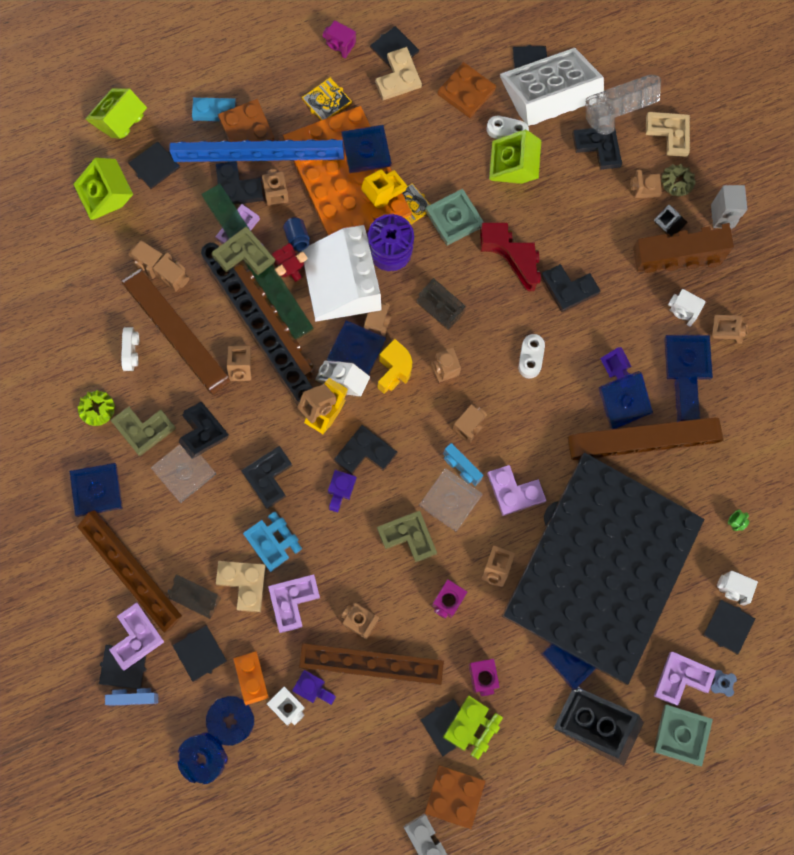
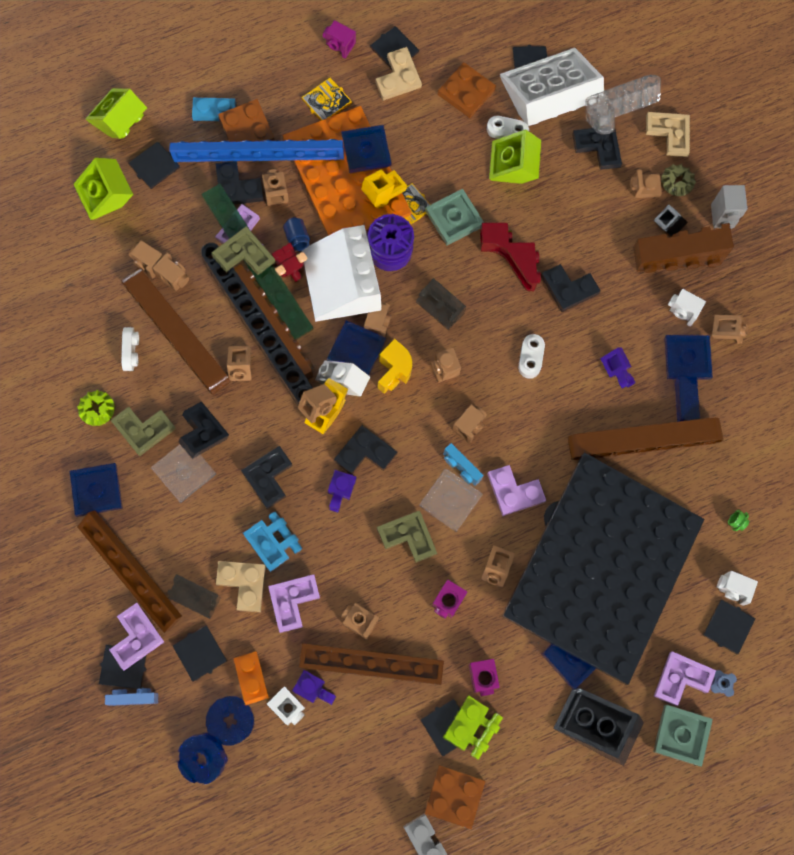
(625, 400): clear blue plate -> none

